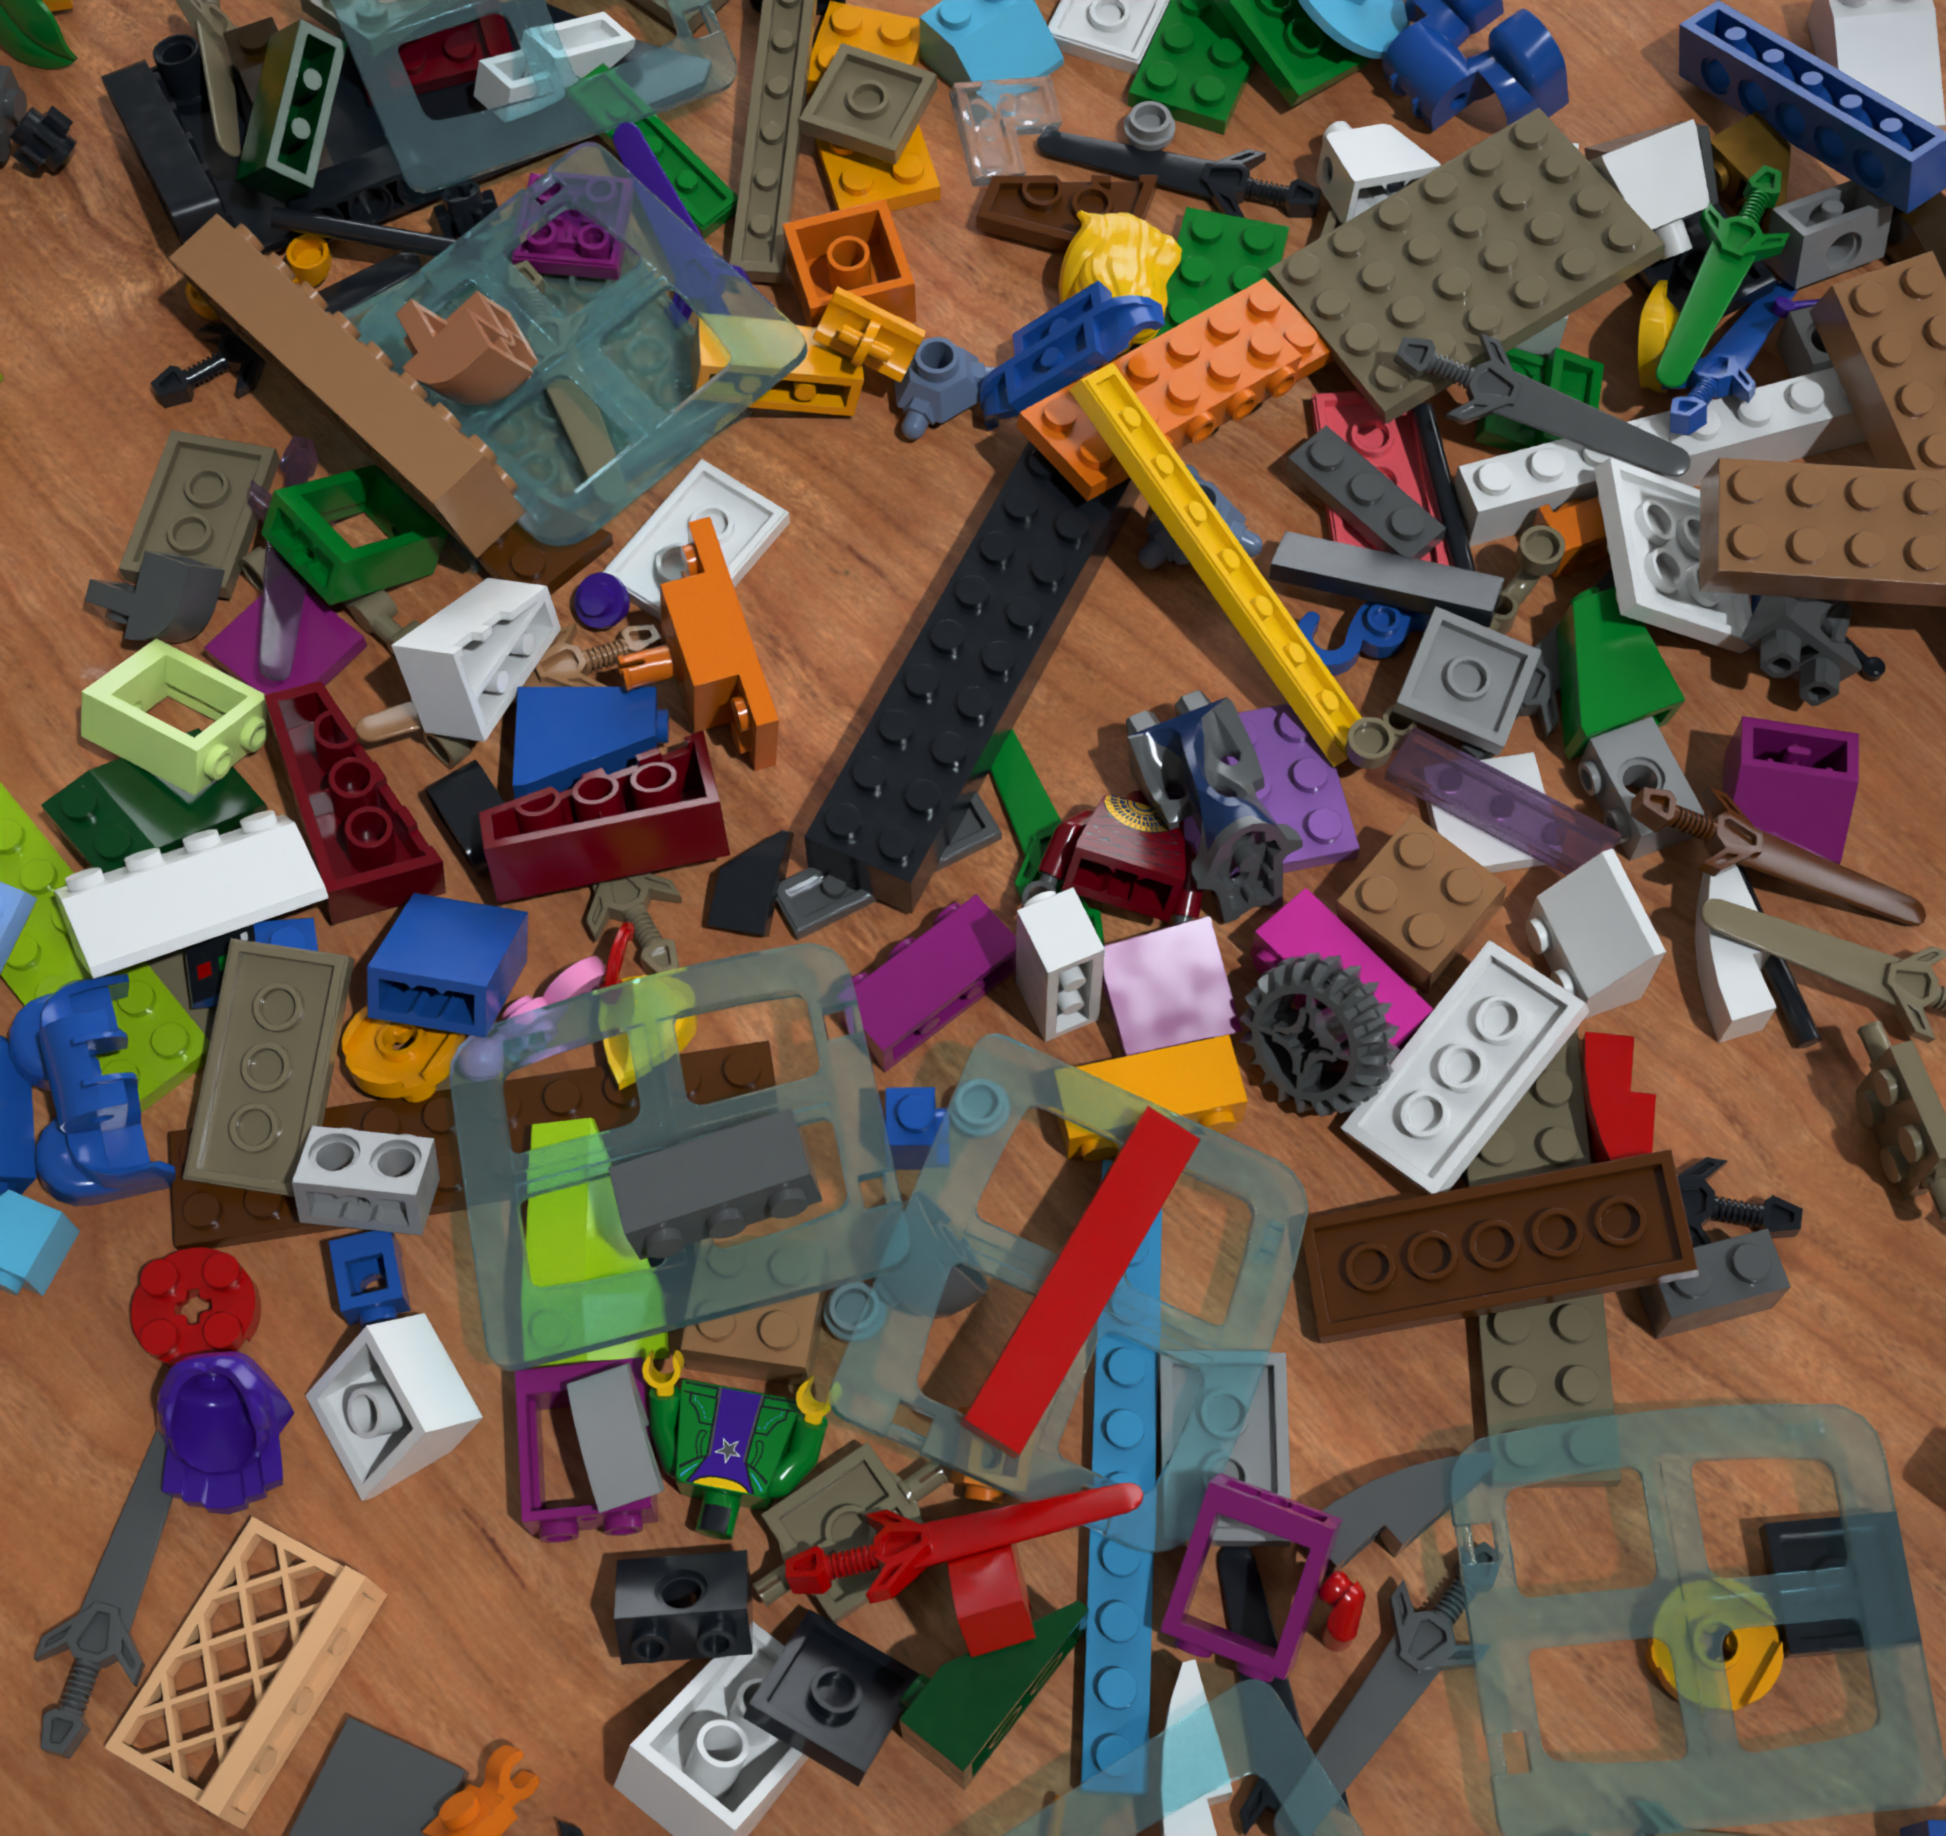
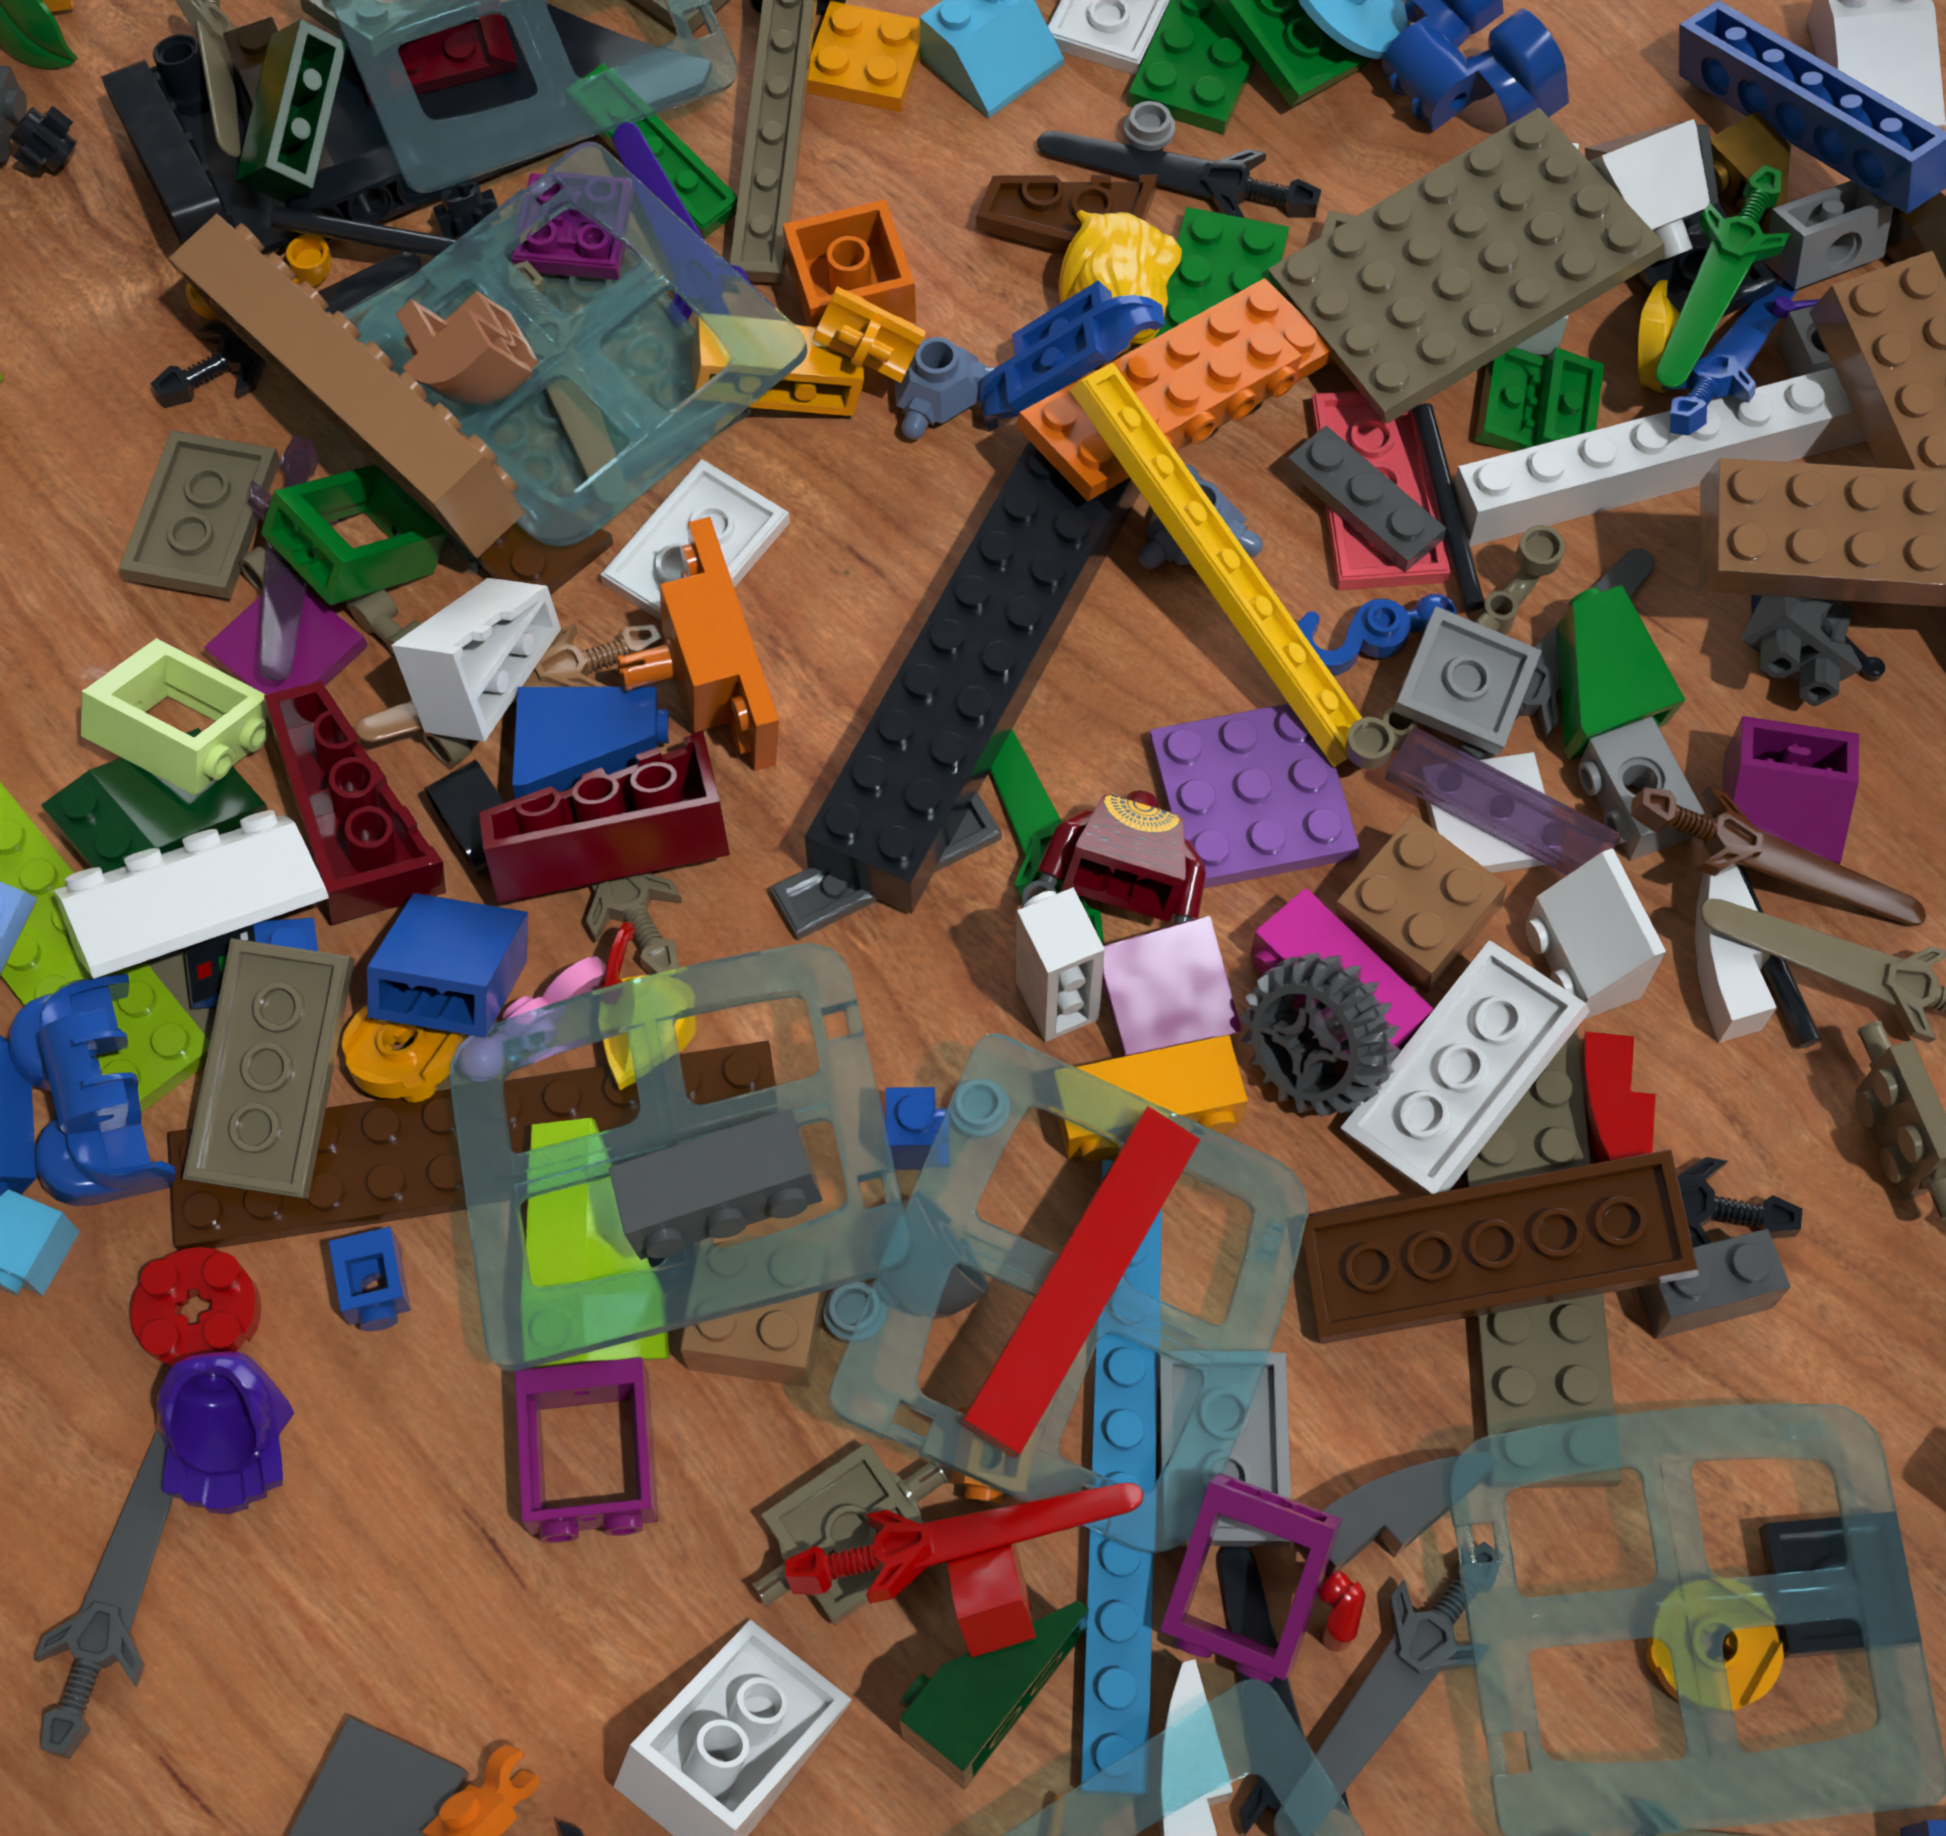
(168, 603): dark grey brick -> none
(283, 1706): light nougat fence -> none
(366, 1180): light grey brick -> none
(392, 1404): white slope -> none
(586, 42): white slope -> none
(601, 600): dark purple plate -> none
(614, 1438): light grey slope -> none
(684, 1607): black brick -> none
(731, 1443): torso -> none
(749, 886): black slope -> none
(831, 1697): black plate -> none
(863, 179): light orange plate -> none
(868, 103): dark tan plate -> none
(933, 979): magenta brick -> none
(992, 117): clear plate -> none
(1233, 824): dark grey hips -> none
(1367, 166): white torso -> none
(1385, 578): tile -> none
(1502, 391): dark grey sword -> none
(1582, 531): orange brick -> none
(1656, 557): white plate -> none

